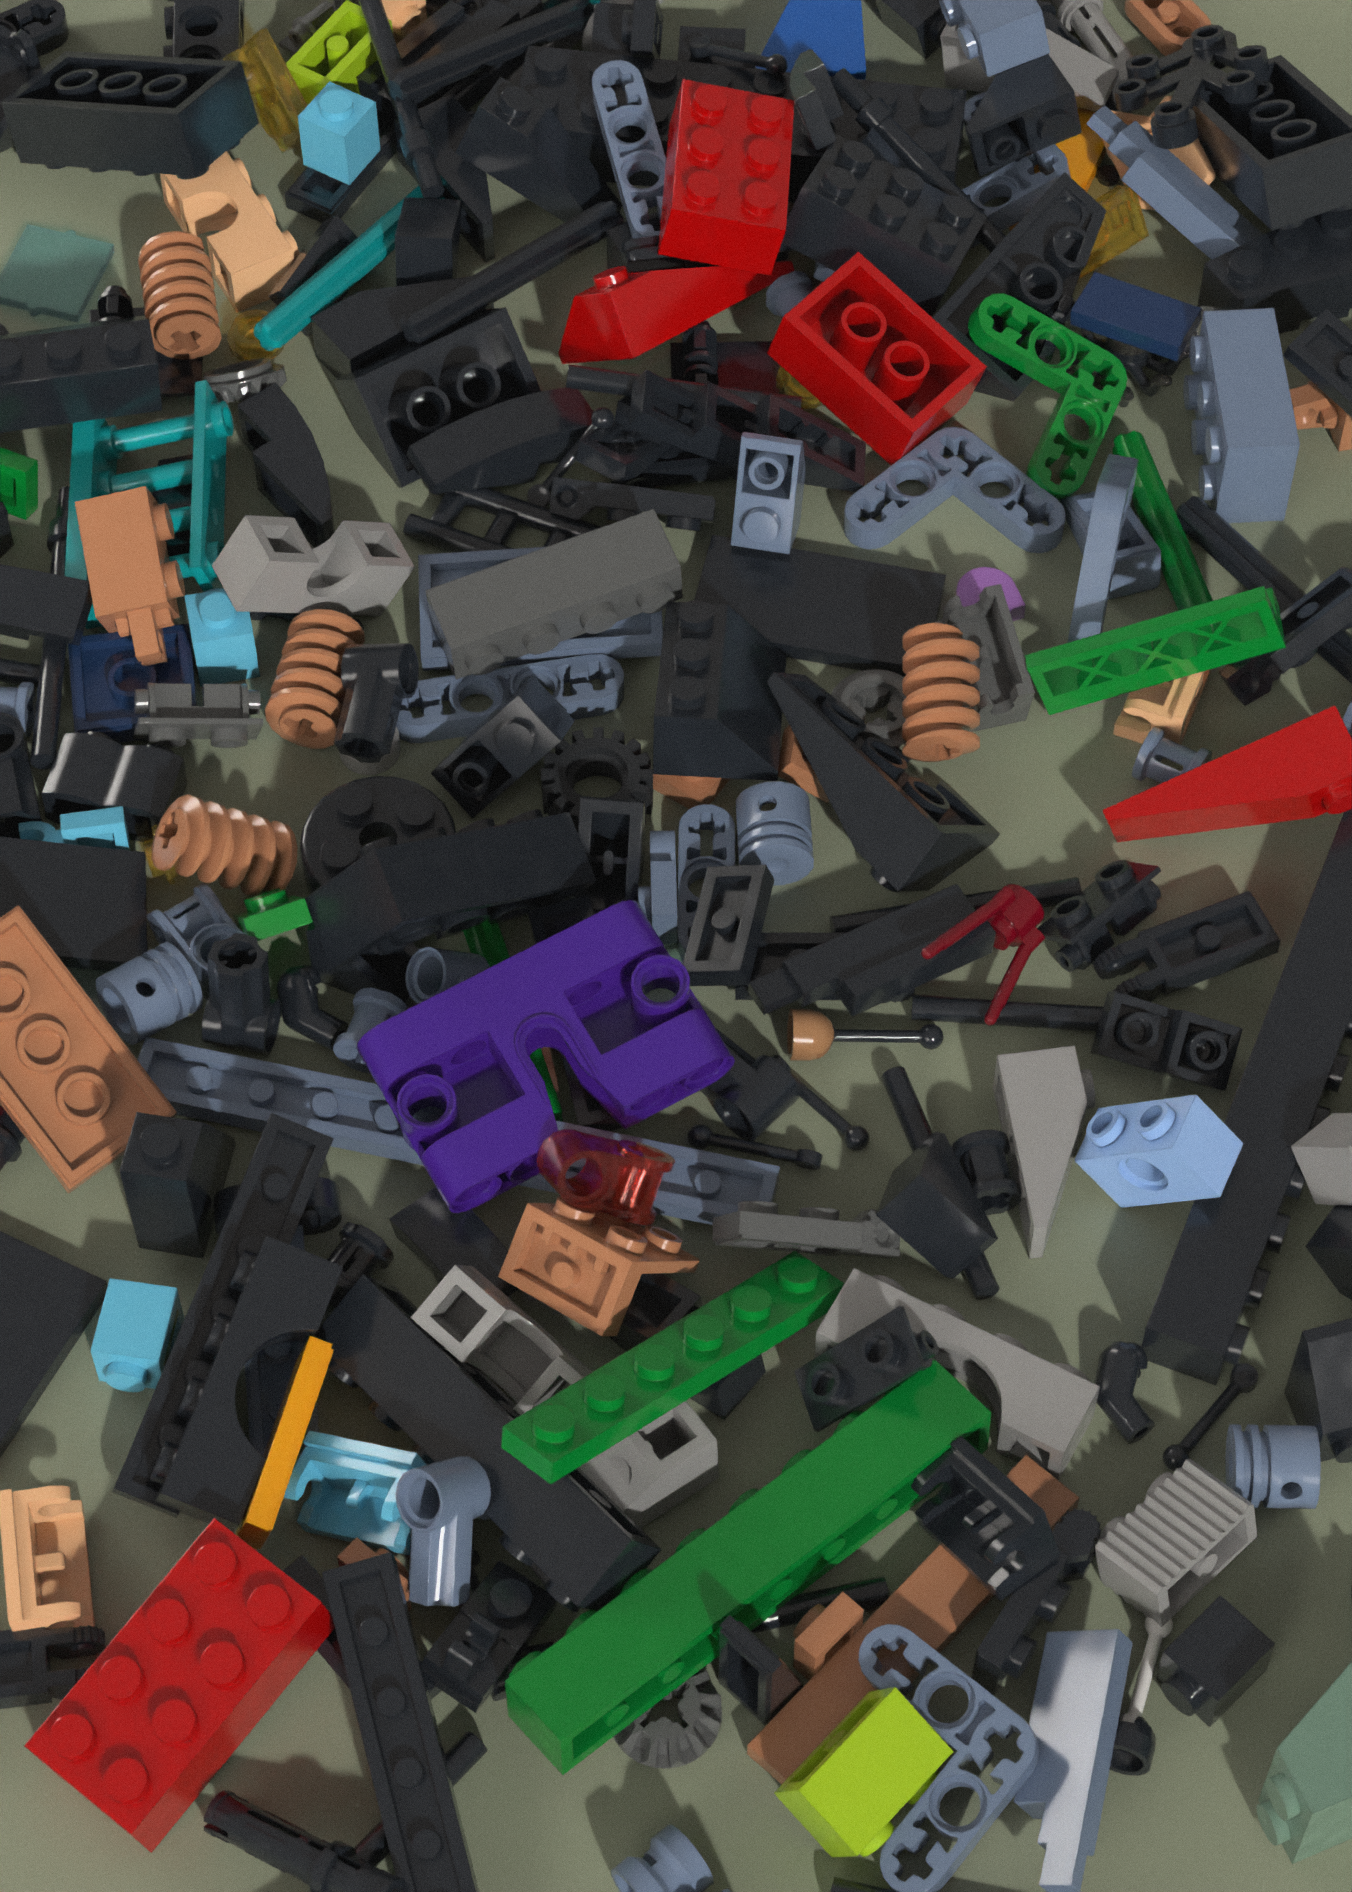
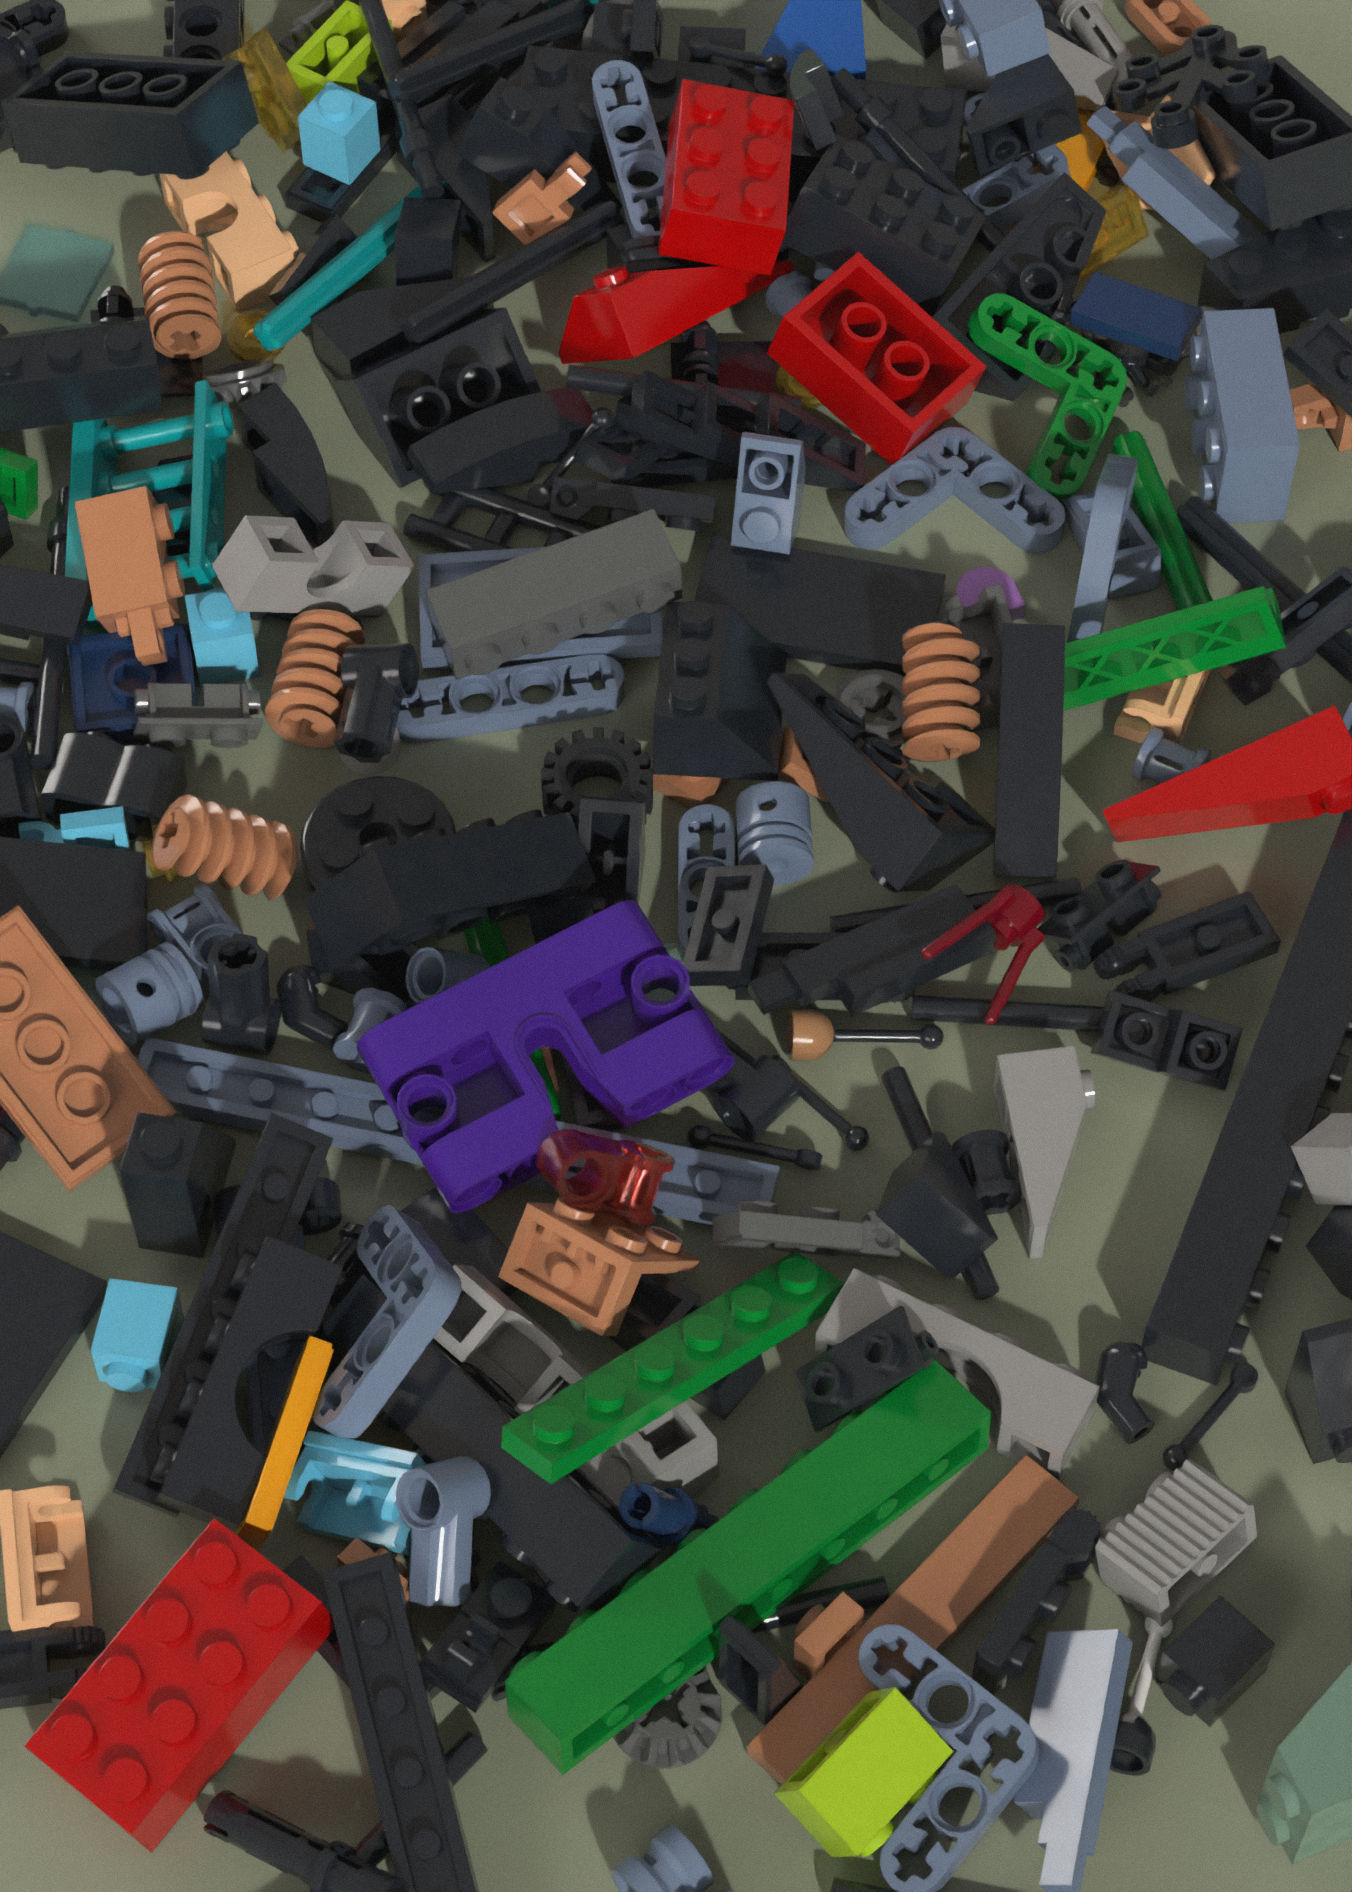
(272, 914): green plate -> none
(420, 1298): none -> sand blue beam
(503, 747): black slope -> none
(541, 205): none -> nougat plate
(660, 898): sand blue plate -> none
(663, 1513): none -> dark blue axle
(984, 1520): black hinge -> none
(1029, 750): none -> black slope
(1159, 1151): light blue brick -> none
(1274, 1465): sand blue piece -> none

